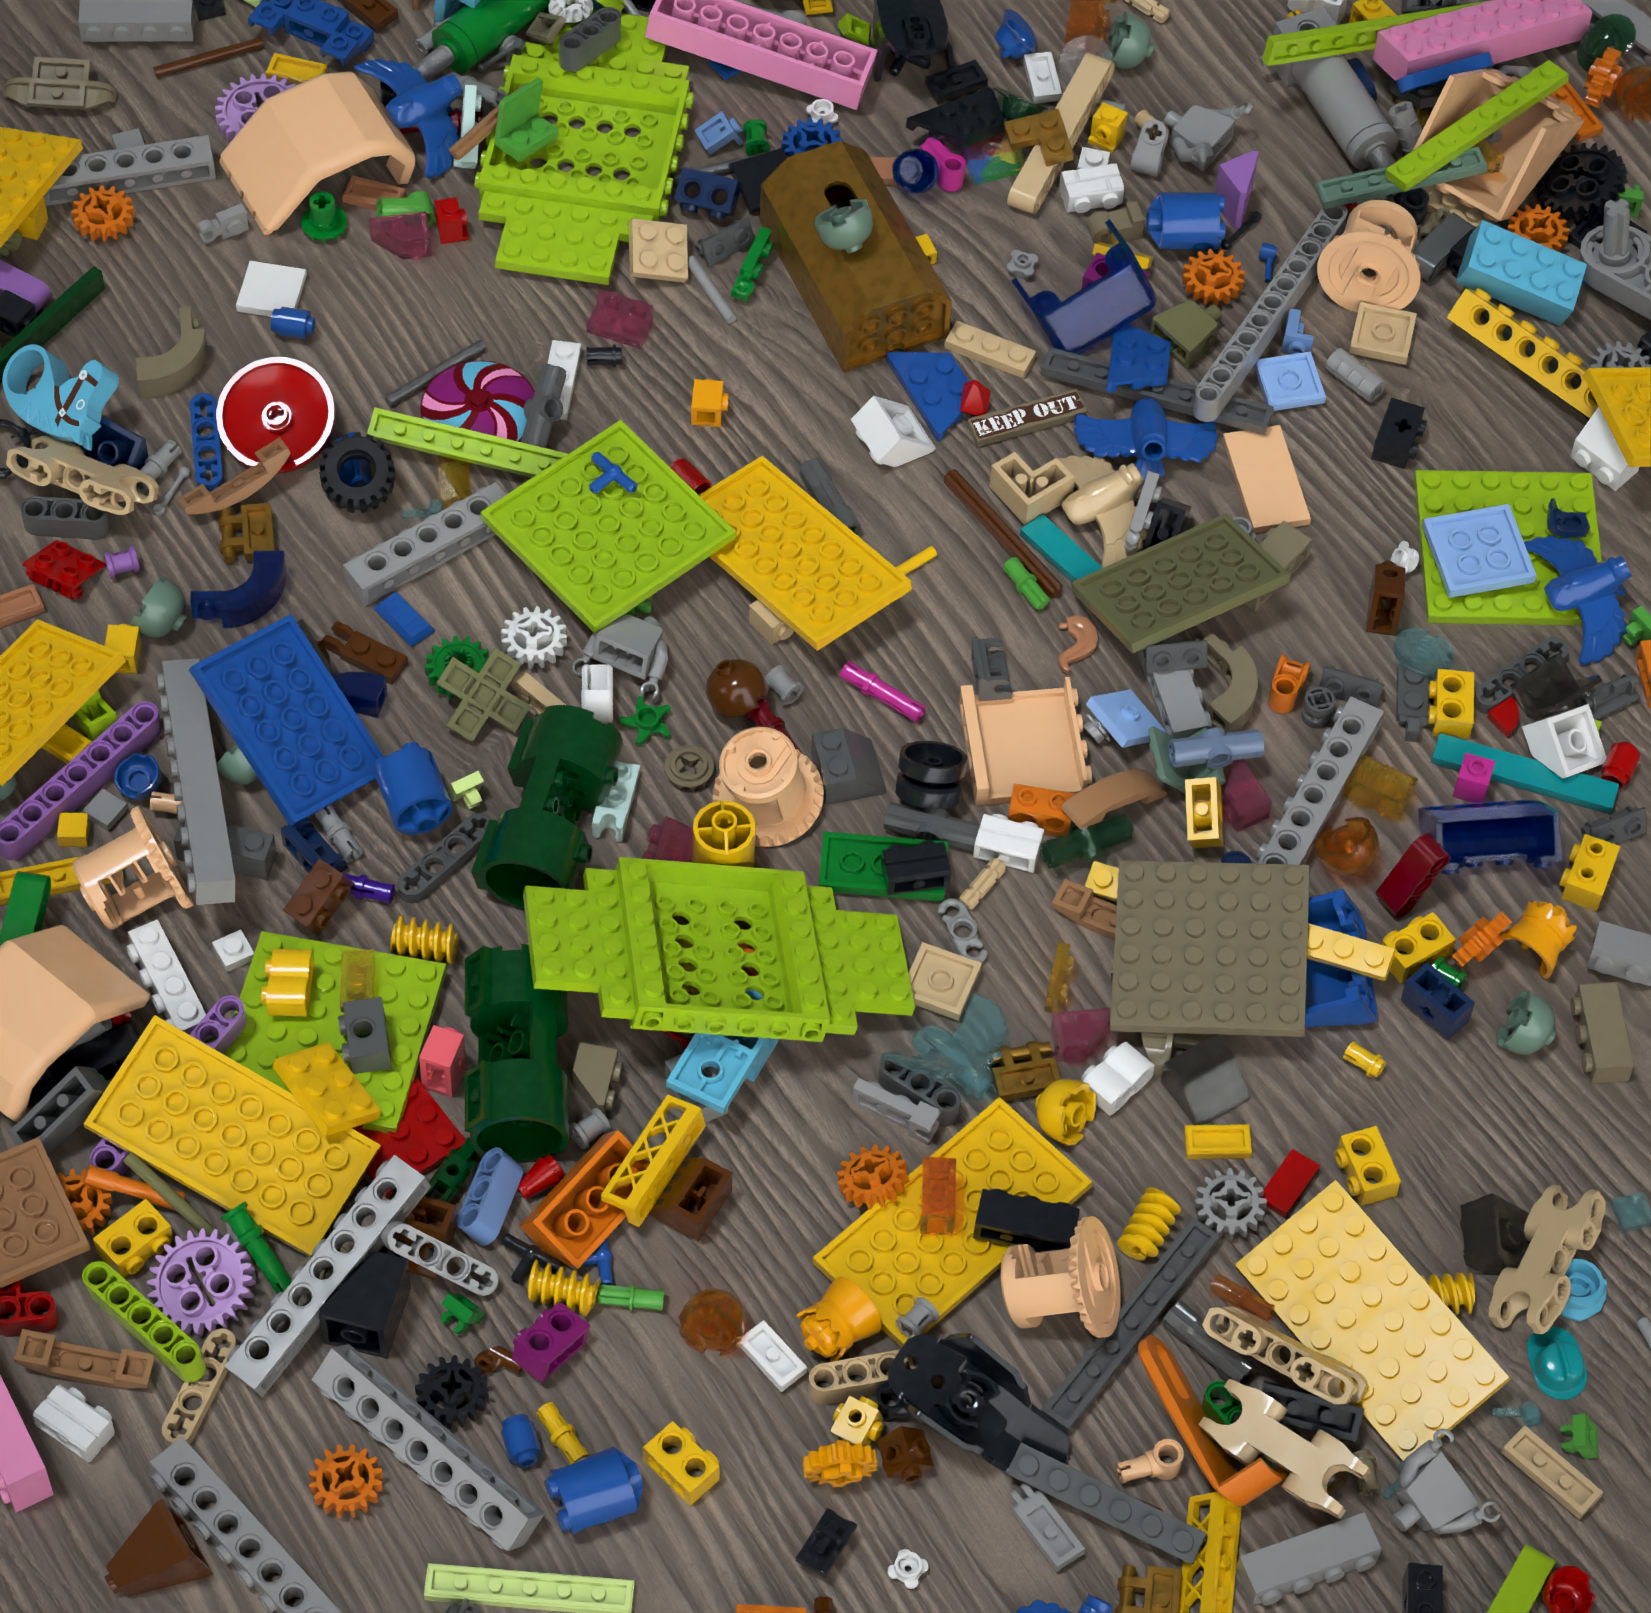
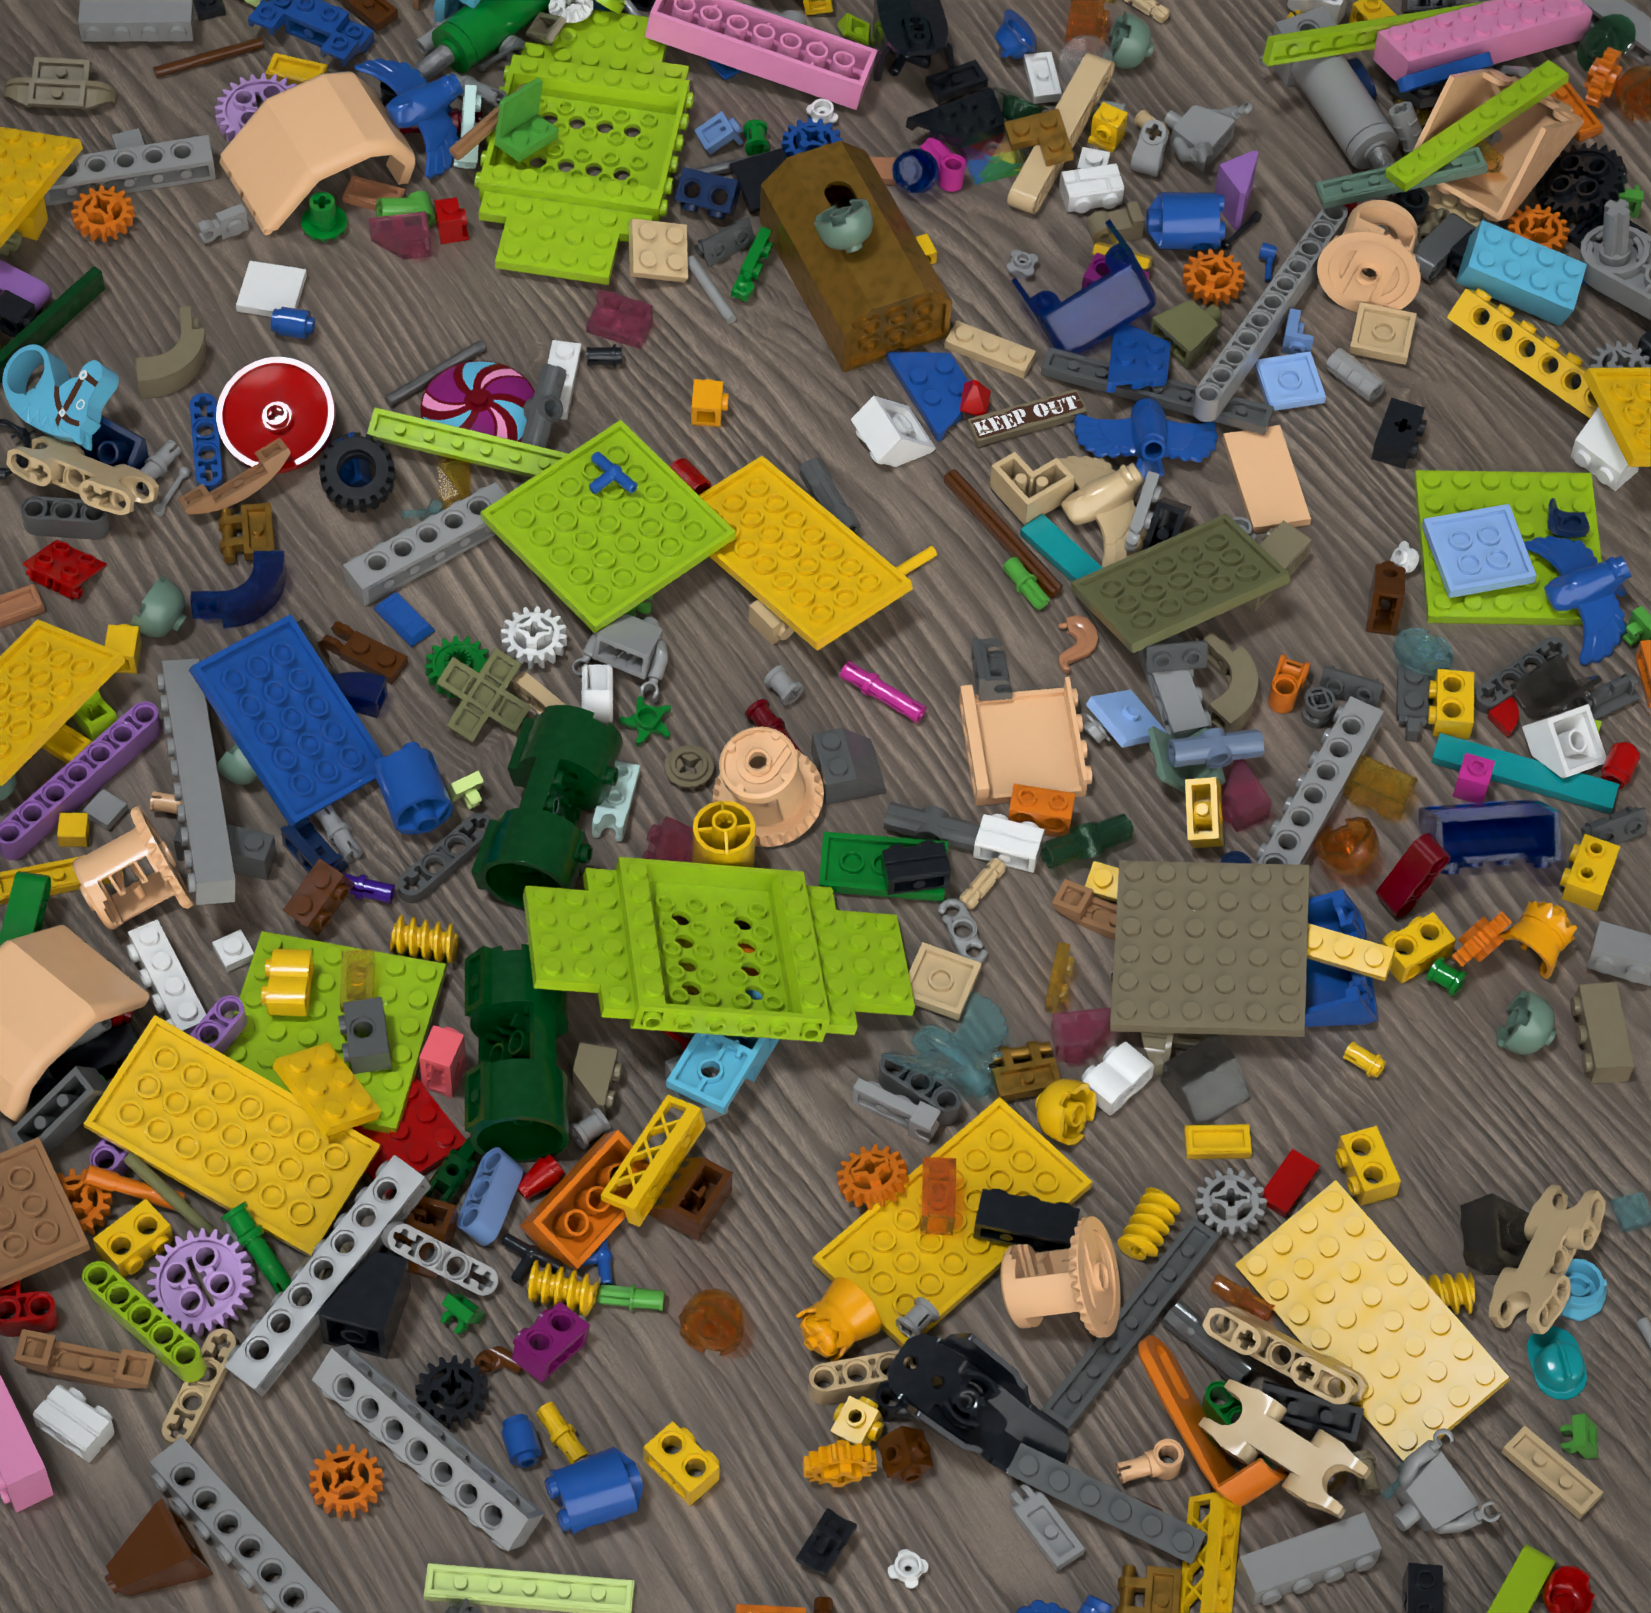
(121, 562): medium lavender bush -> none
(138, 776): blue hair -> none
(590, 39): dark grey beam -> none
(735, 687): reddish brown cylinder -> none
(772, 1356): white plate -> none
(931, 774): black wheel -> none
(1112, 793): medium nougat slope -> none
(1437, 1001): dark blue brick -> none
(1528, 1411): clear light blue hand -> none

